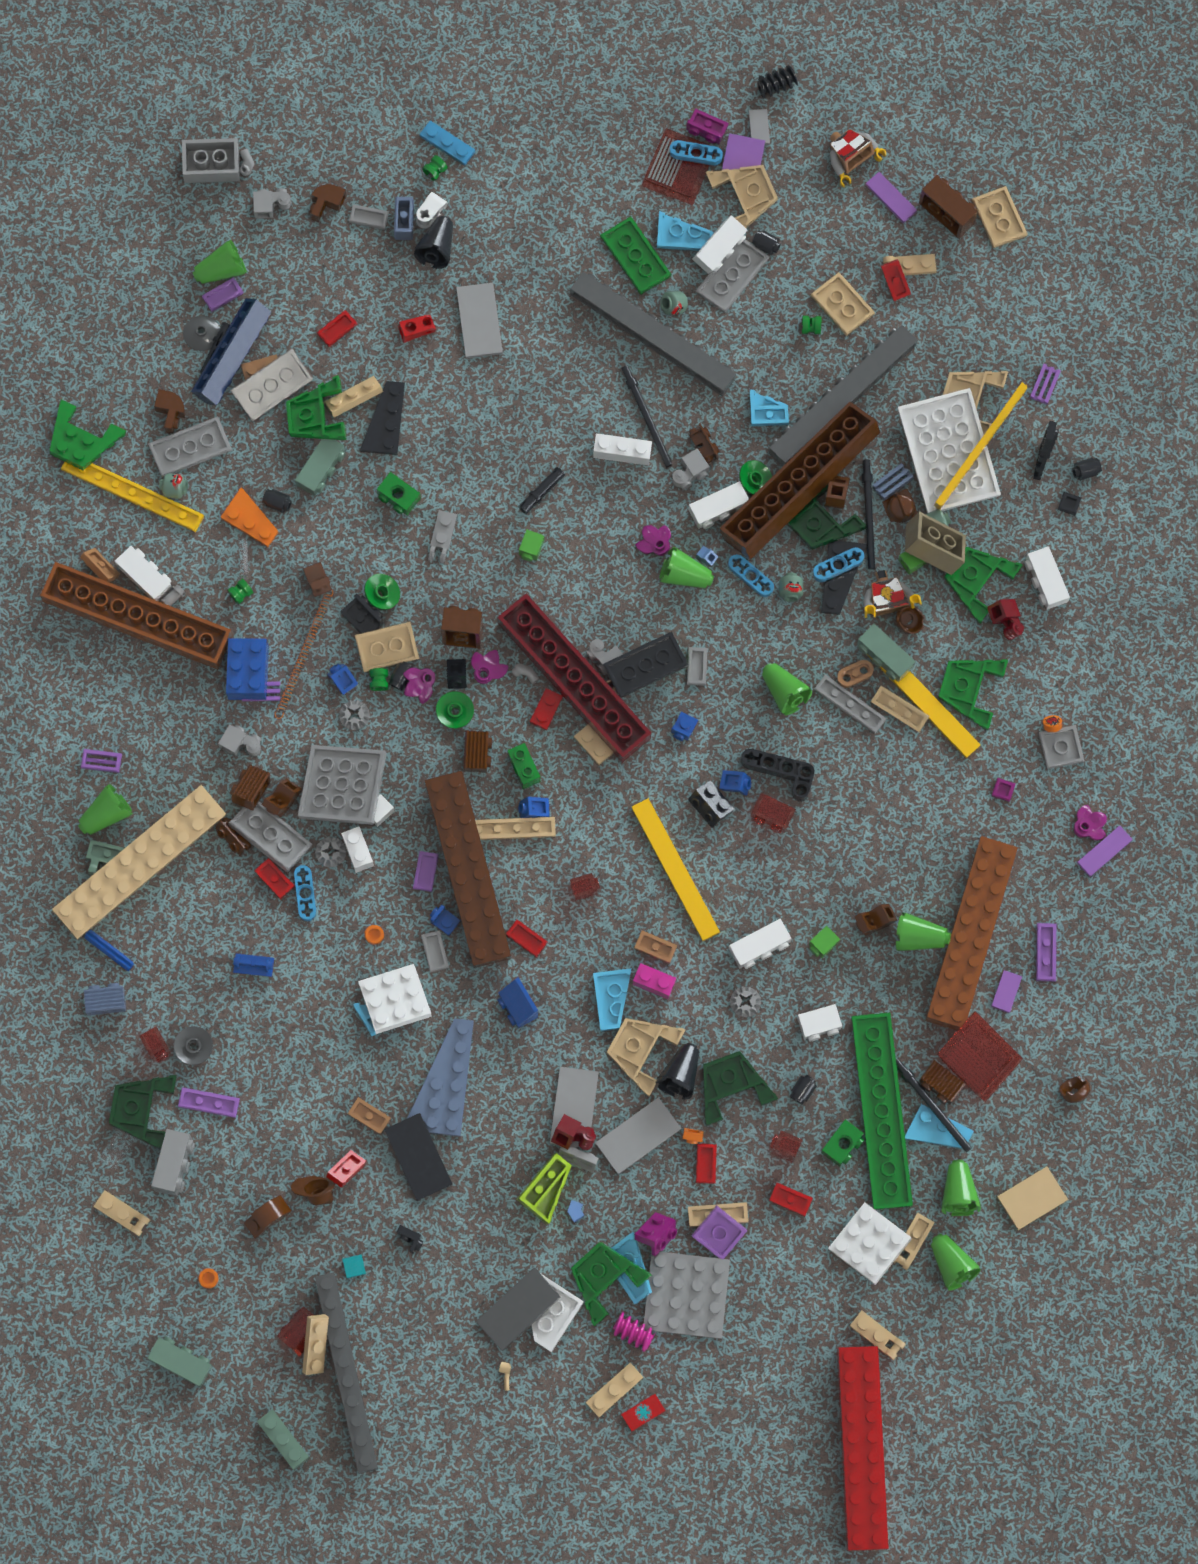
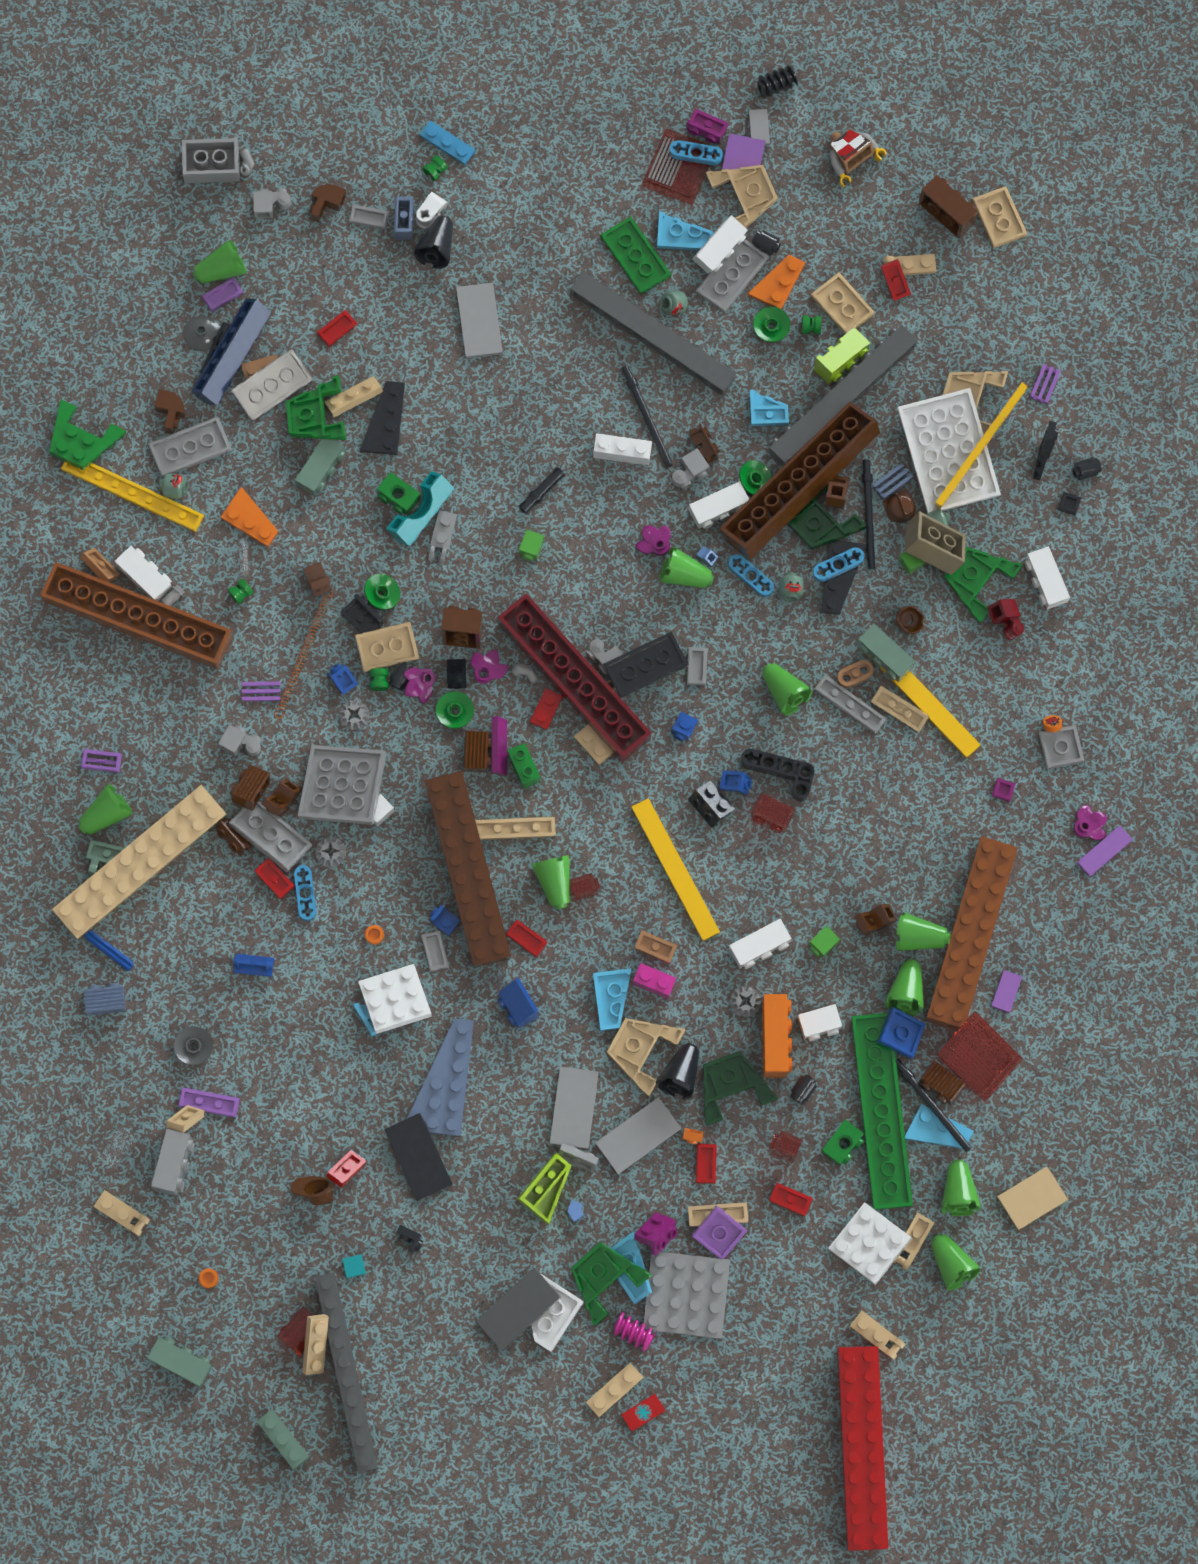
(132, 1108): dark green wing -> none
(155, 1045): clear red brick -> none
(185, 1118): none -> tan plate
(247, 669): blue brick -> none
(267, 1215): reddish brown brick -> none
(277, 500): black brick -> none
(357, 849): white brick -> none
(369, 1116): medium nougat plate -> none
(416, 327): red leg -> none
(425, 871): medium lavender tile -> none
(434, 492): none -> teal arch
(499, 746): none -> magenta tile
(505, 1368): tan hand -> none
(534, 807): blue bracket -> none
(554, 880): none -> bright green cone
(572, 1130): dark red brick -> none
(773, 316): none -> green dish
(775, 1036): none -> orange brick
(778, 283): none -> orange wing
(841, 356): none -> lime wedge
(888, 596): torso -> none
(891, 197): medium lavender tile -> none
(901, 1032): none -> blue tile
(907, 989): none -> bright green cone
(962, 686): green wing -> none
(1046, 952): medium lavender tile -> none
(1076, 1082): reddish brown hair -> none

